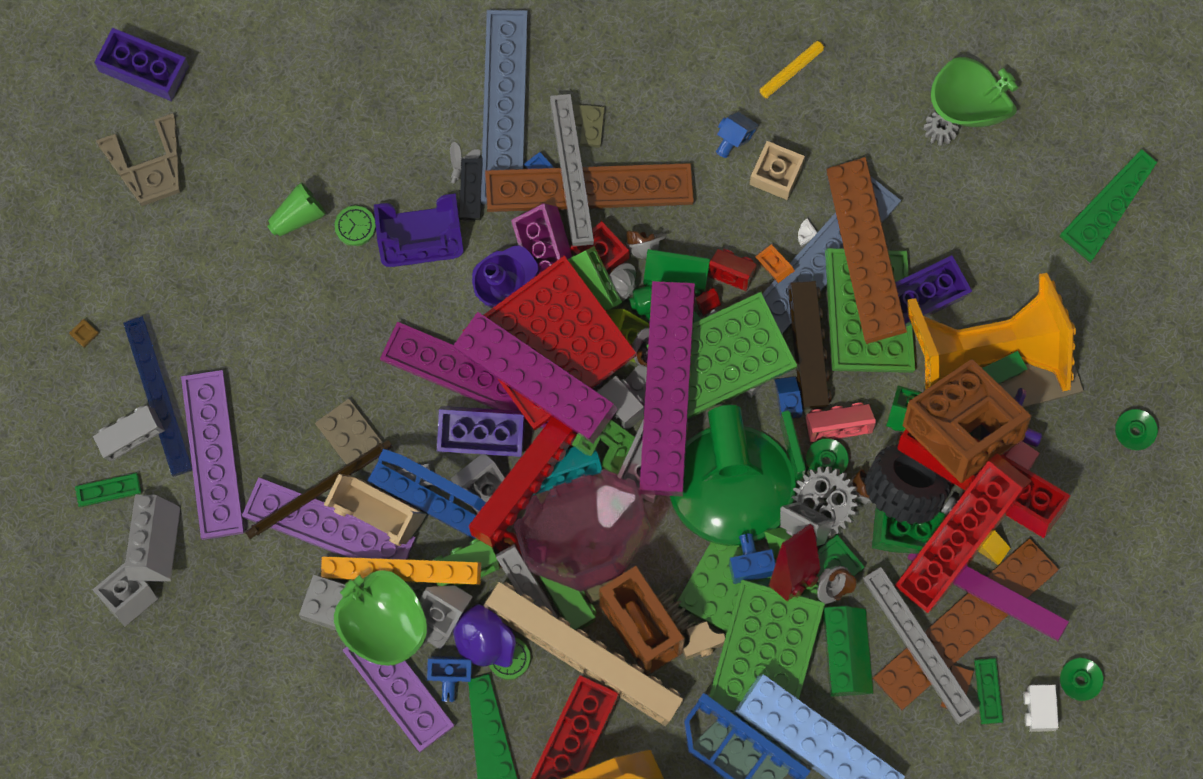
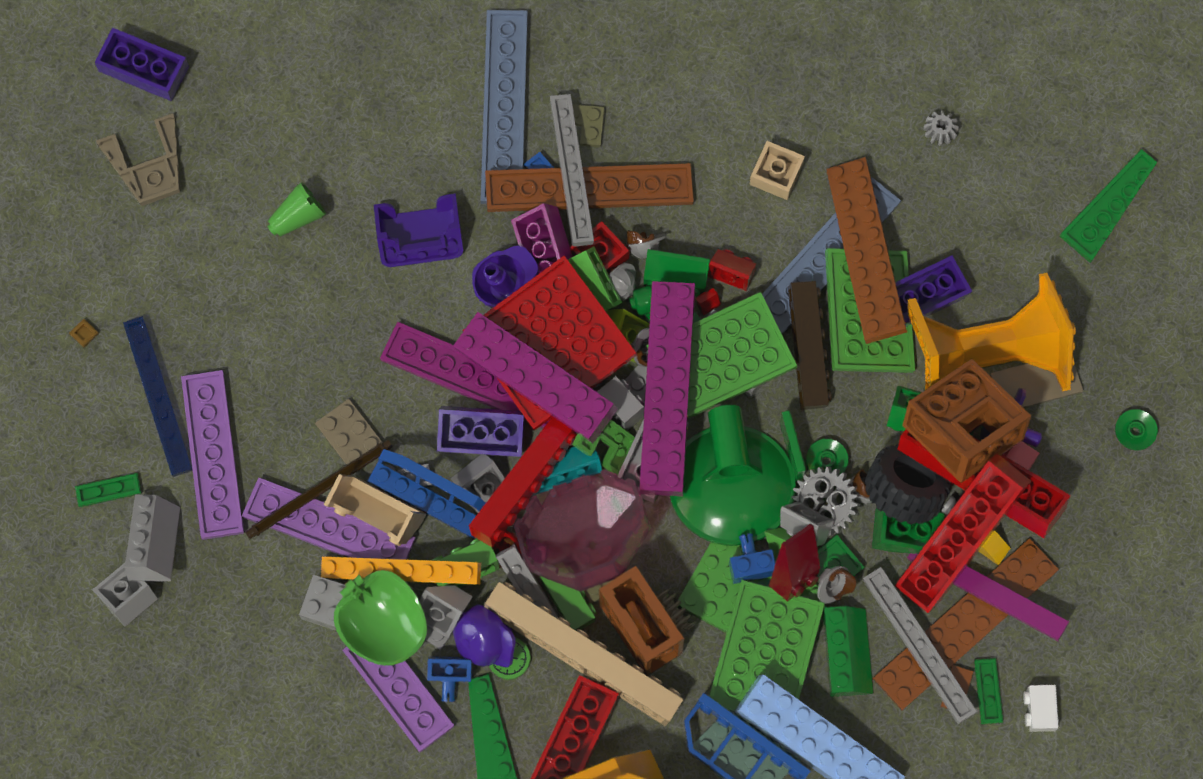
(128, 432): light grey brick -> none
(355, 225): bright green tile -> none
(455, 155): light grey piece -> none
(470, 189): black plate -> none
(702, 641): tan brick -> none
(735, 131): blue brick -> none
(774, 263): orange plate -> none
(789, 396): blue slope -> none
(791, 69): yellow axle -> none
(806, 232): white tile -> none
(840, 422): coral slope -> none
(971, 95): bright green piece -> none
(1006, 368): green tile -> none
(1089, 672): green dish -> none

